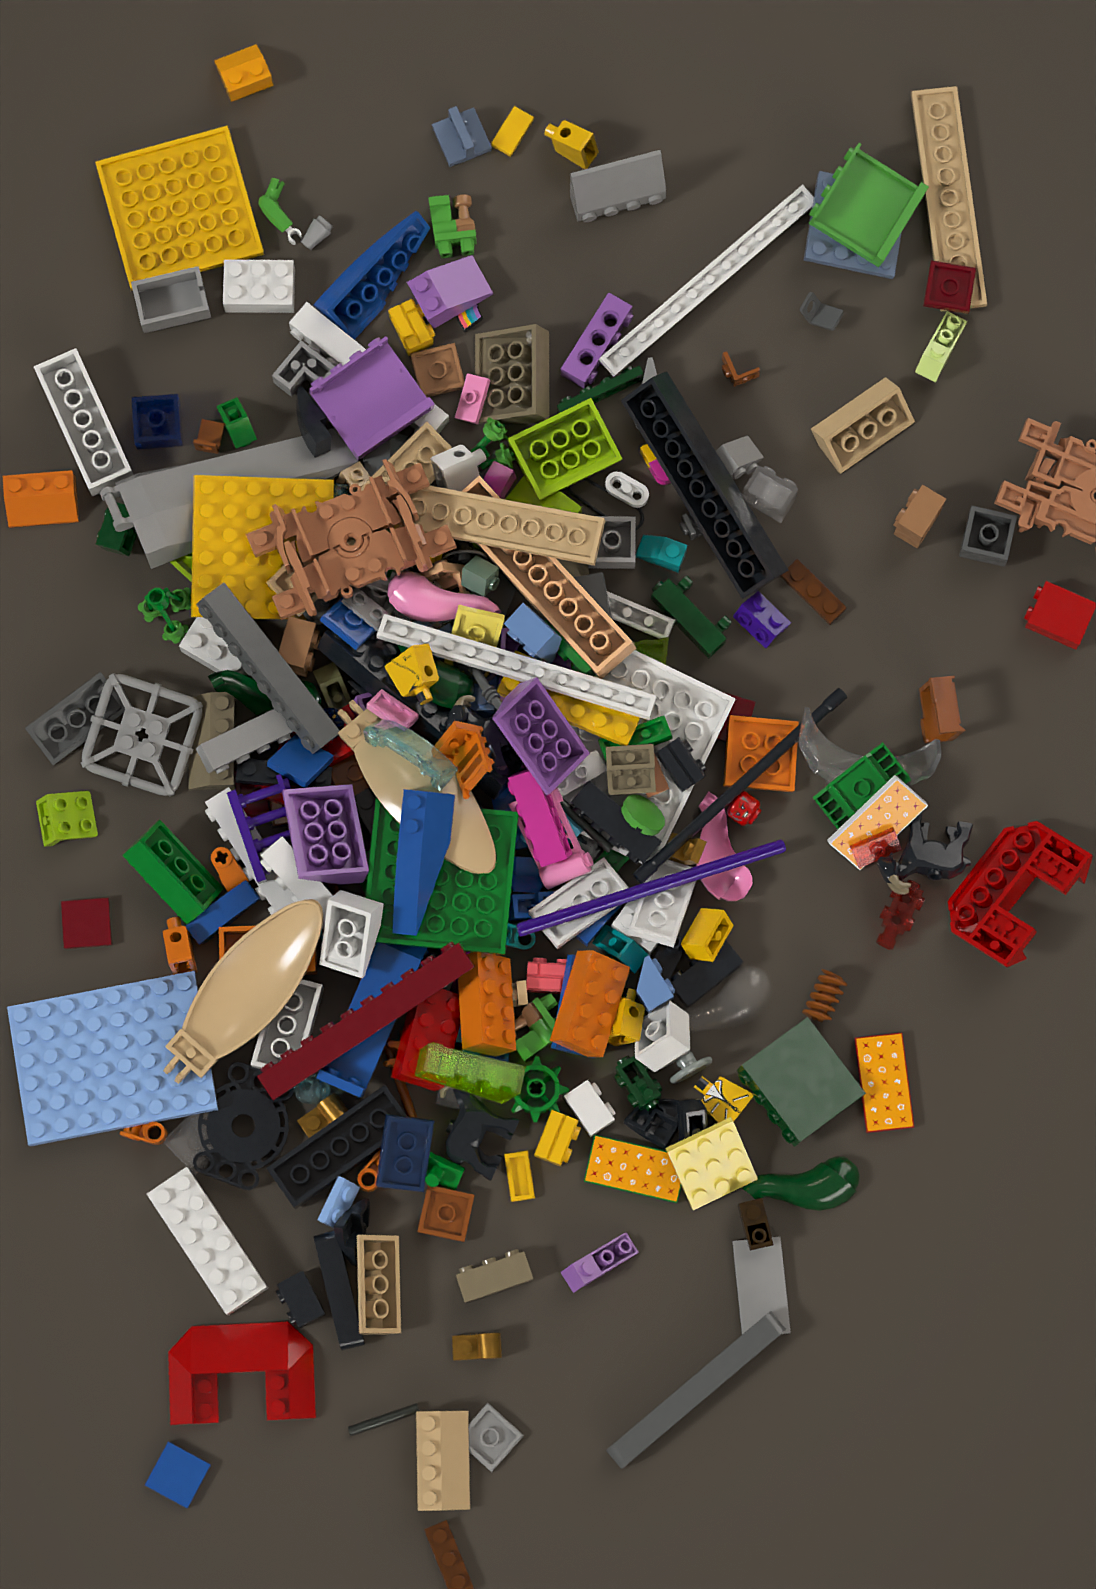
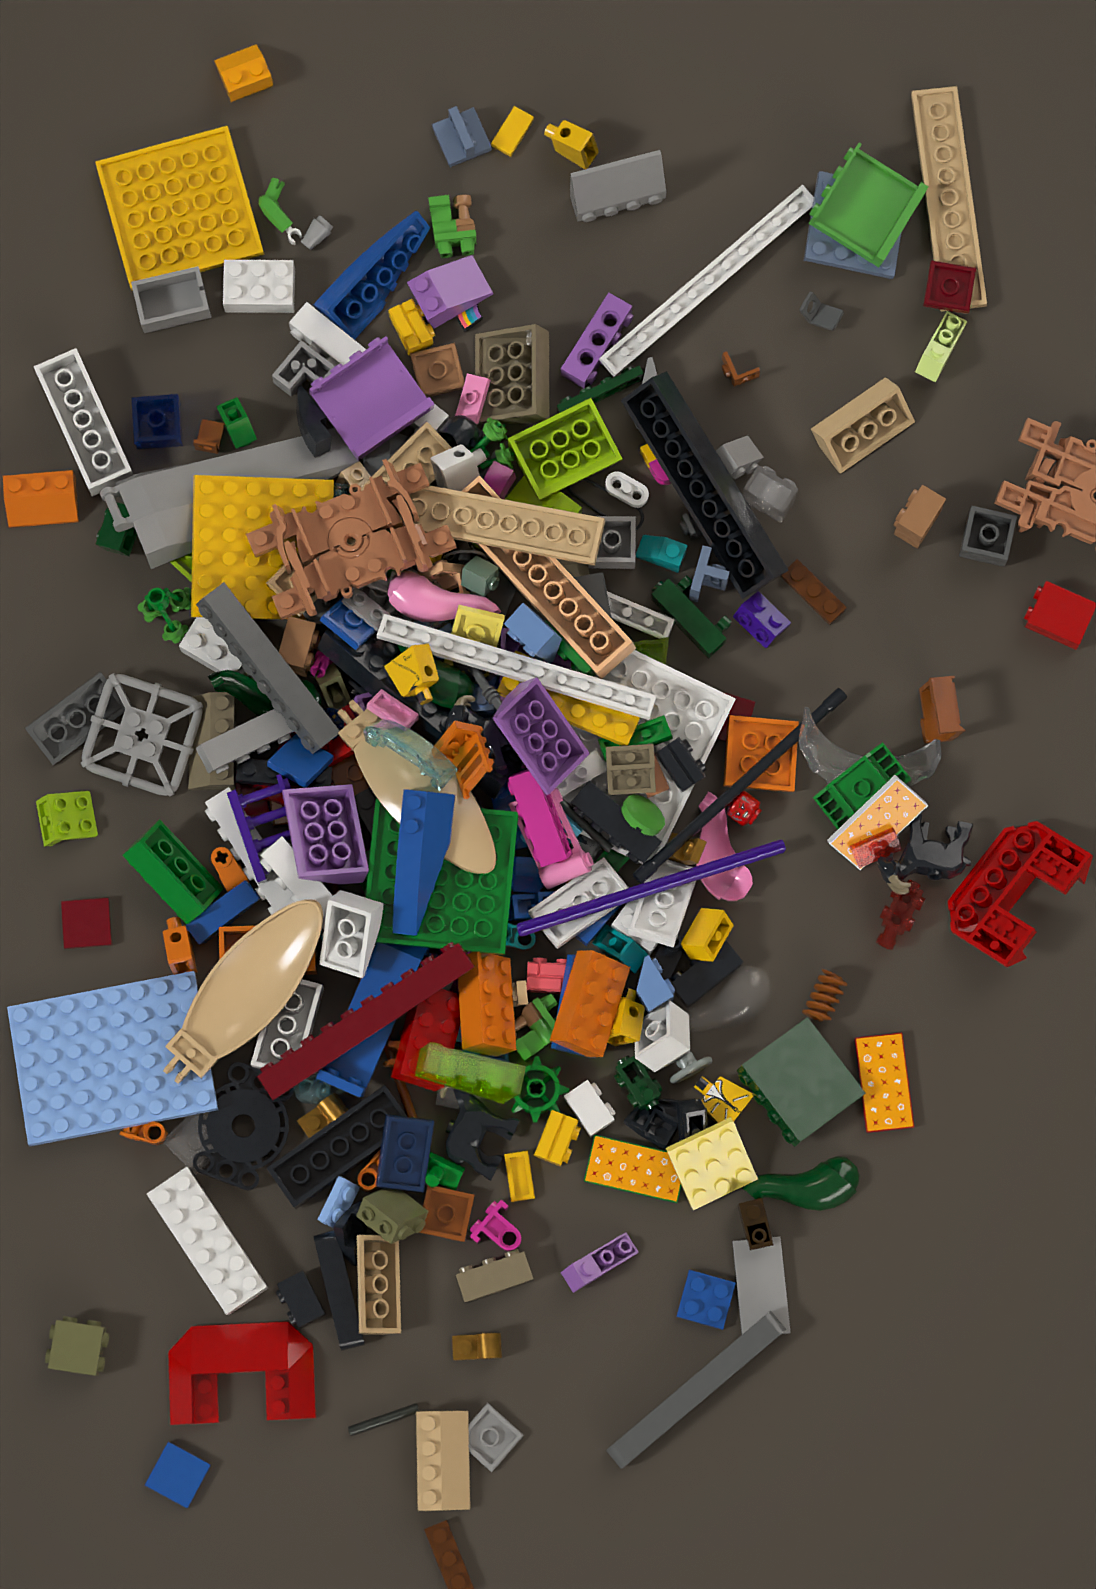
(77, 1346): none -> olive brick
(320, 664): none -> dark pink pin
(392, 1214): none -> olive brick
(461, 431): none -> black helmet
(495, 1227): none -> dark pink pin
(706, 575): none -> sand blue bracket
(706, 1299): none -> blue plate

